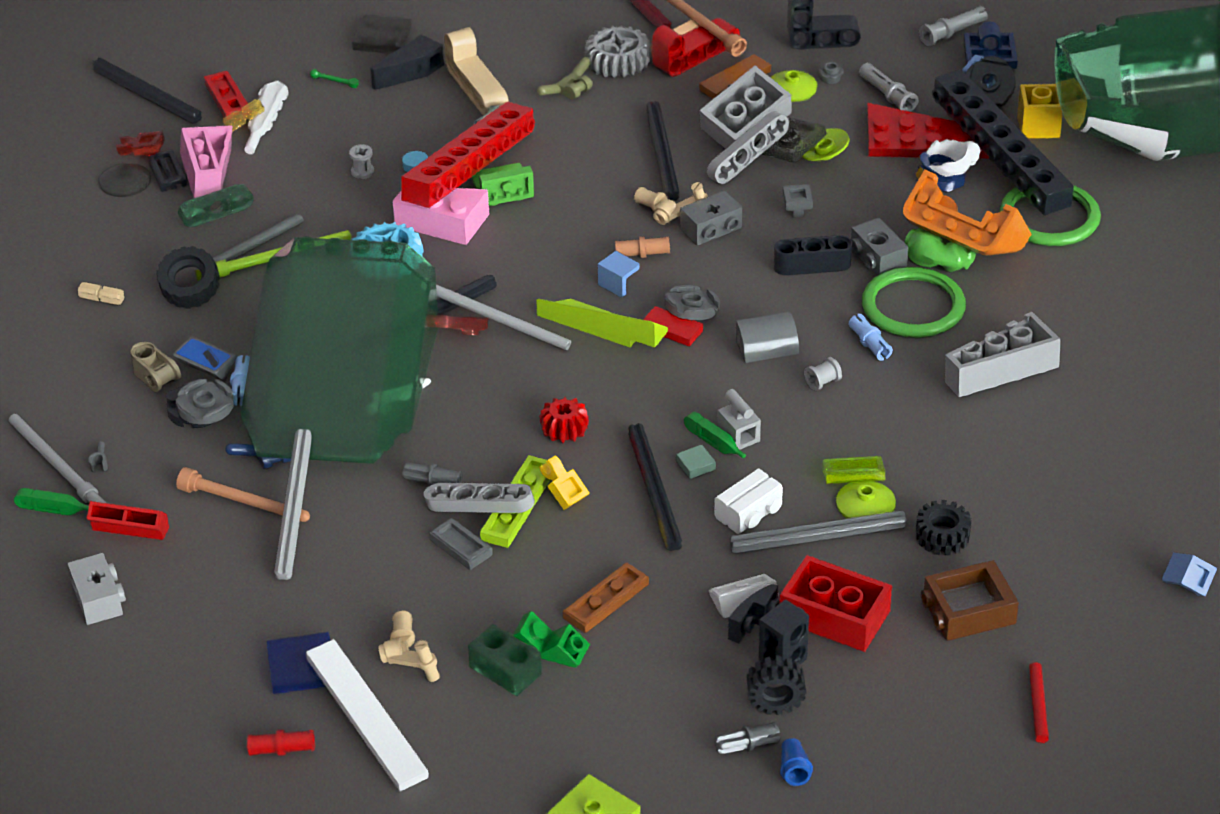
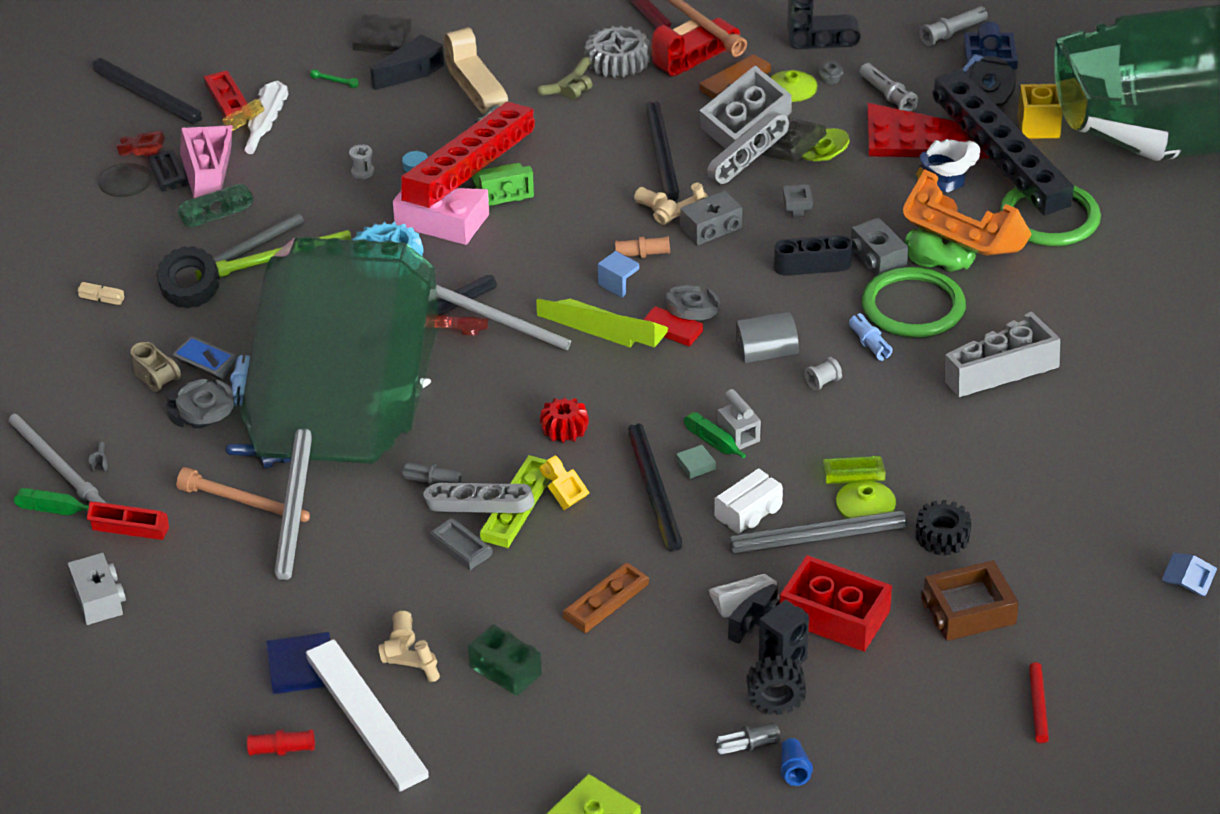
(558, 646): green slope -> none

